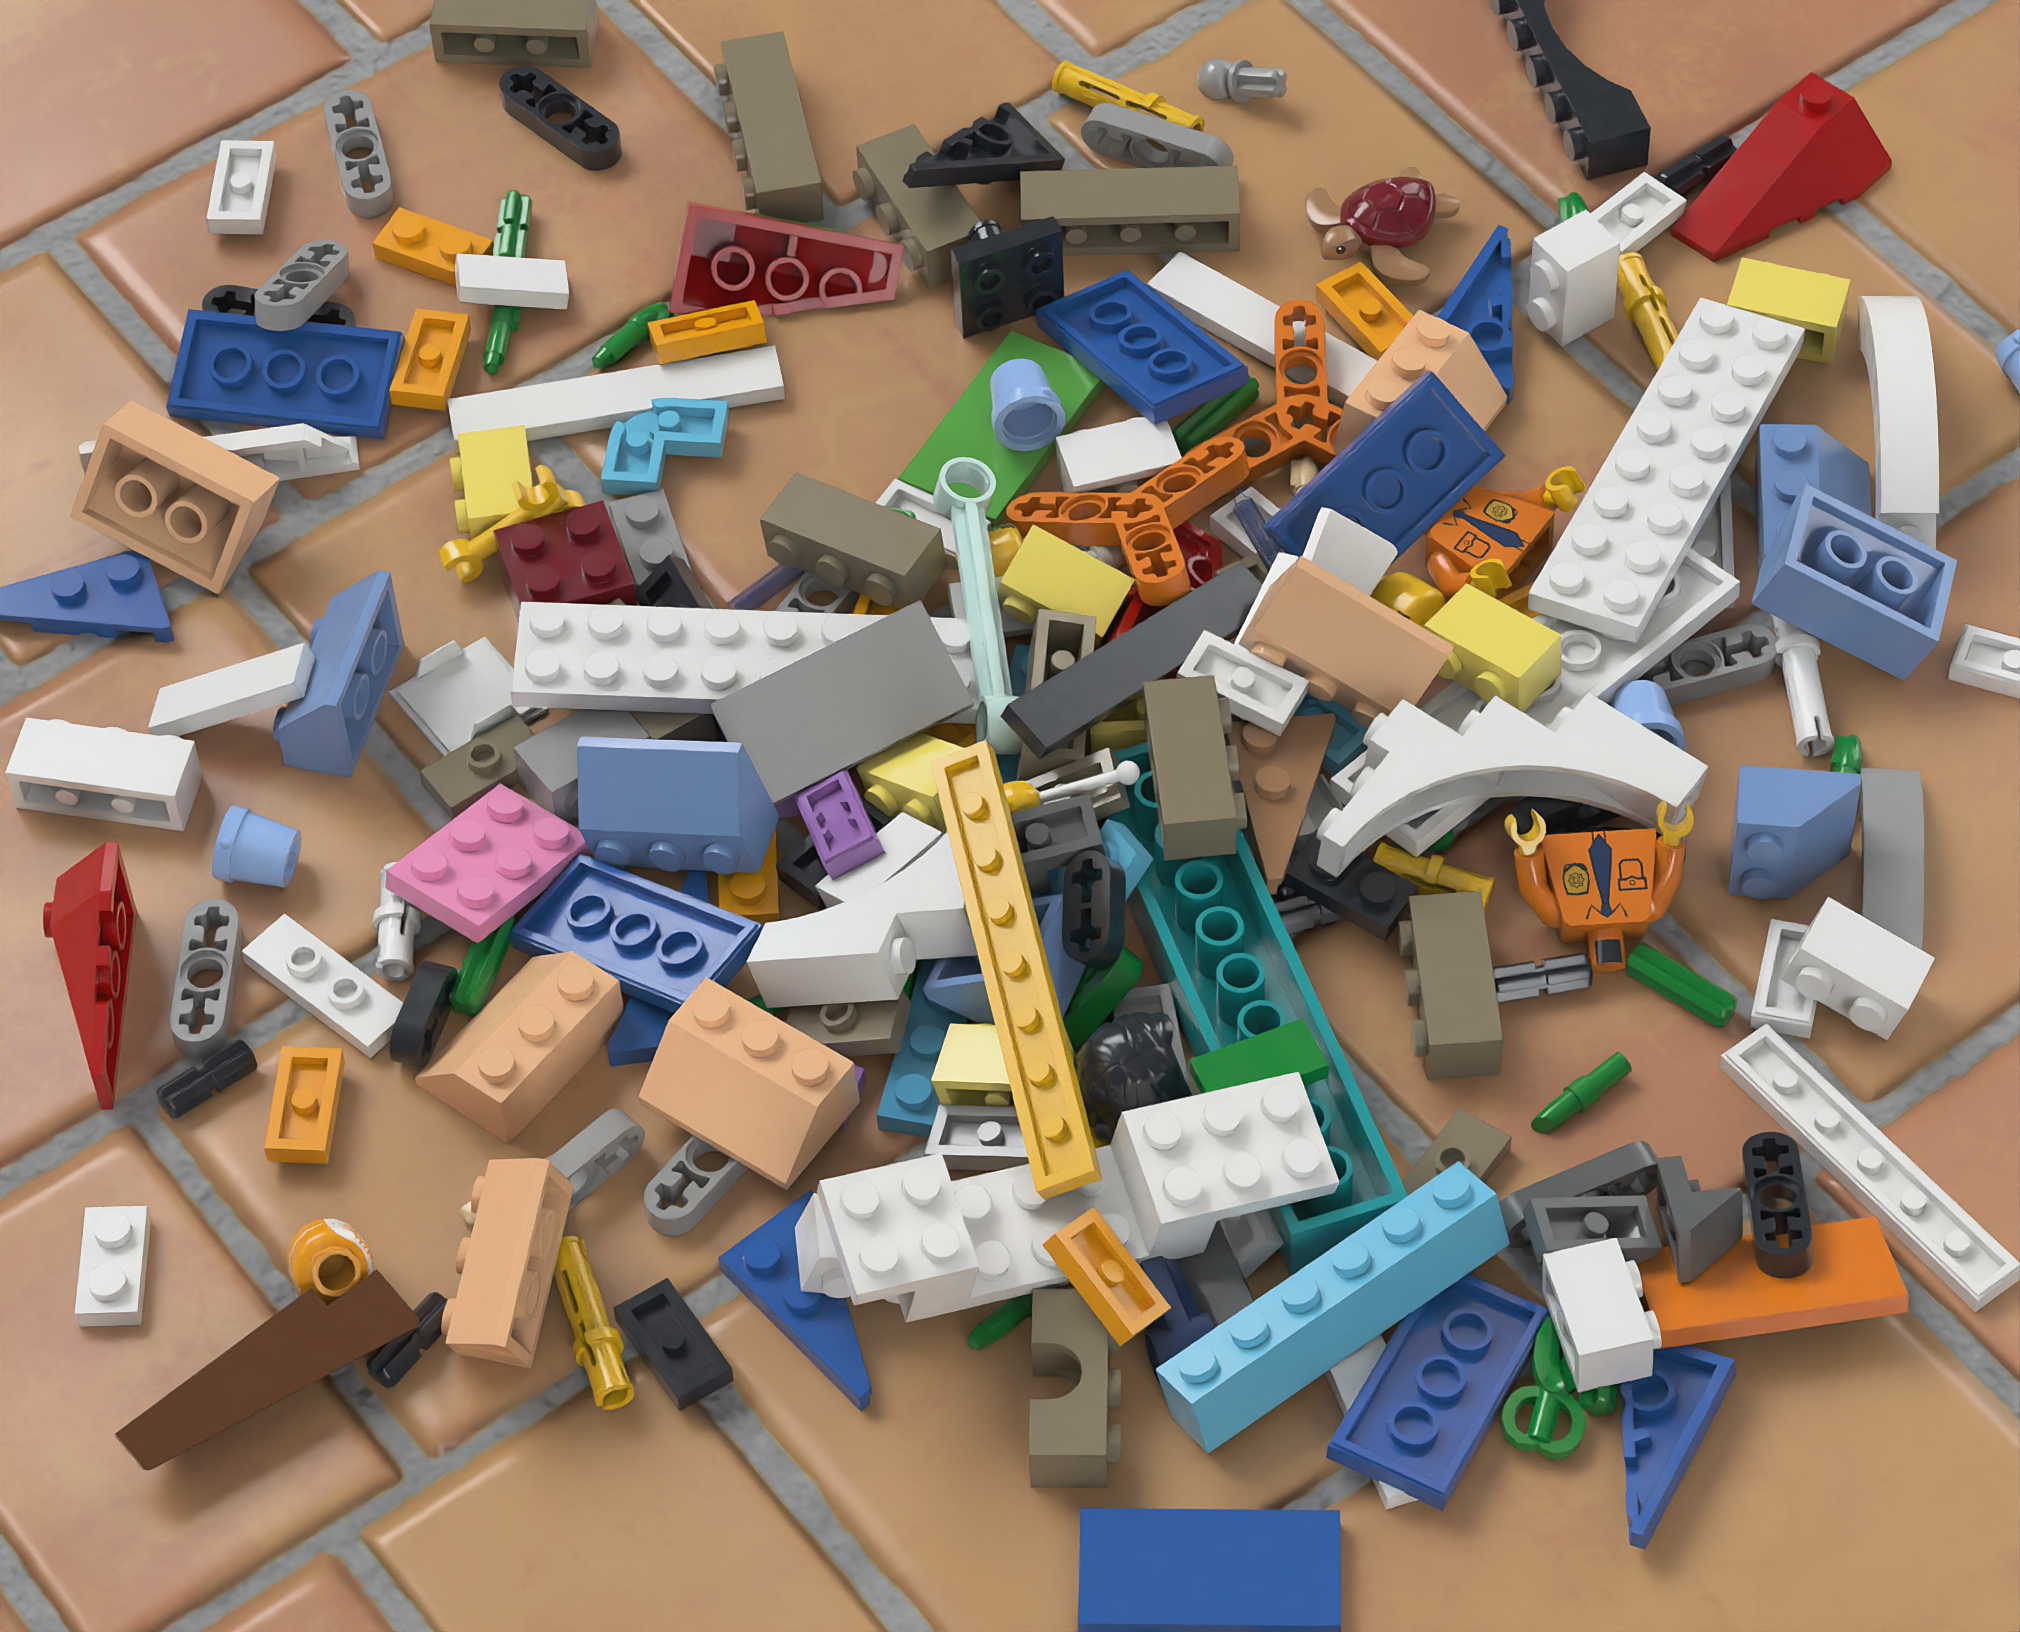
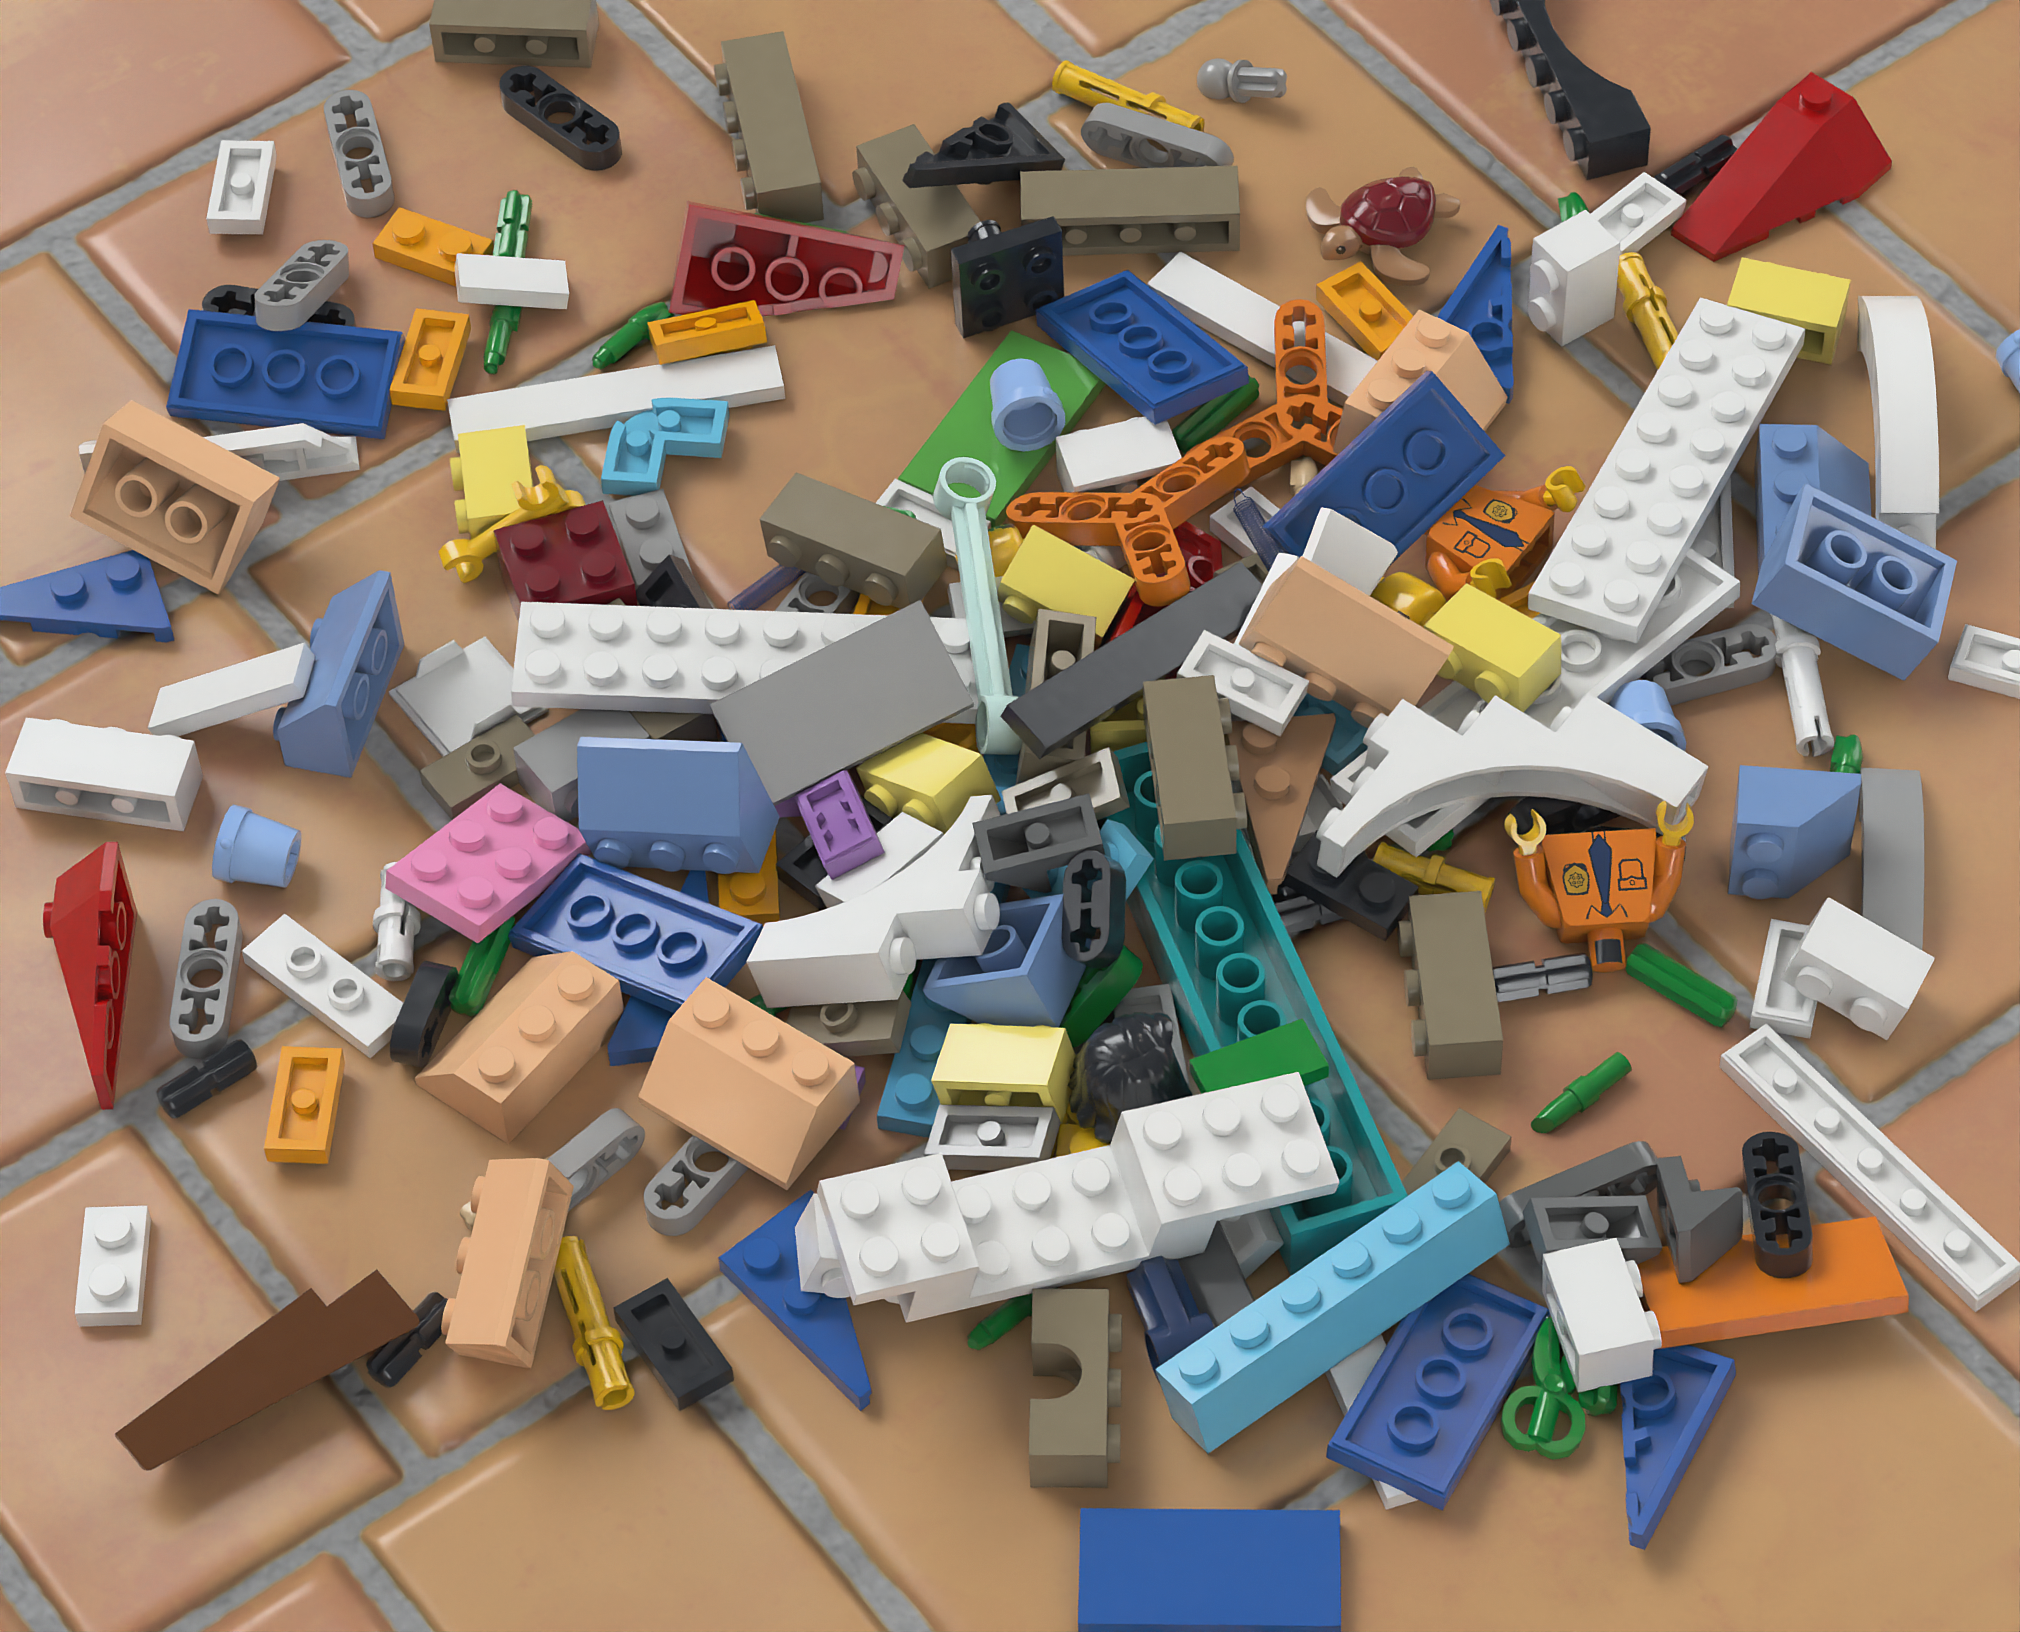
(328, 1258): light orange head -> none
(1016, 971): yellow plate -> none
(1023, 795): white hinge -> none
(1106, 1276): light orange plate -> none

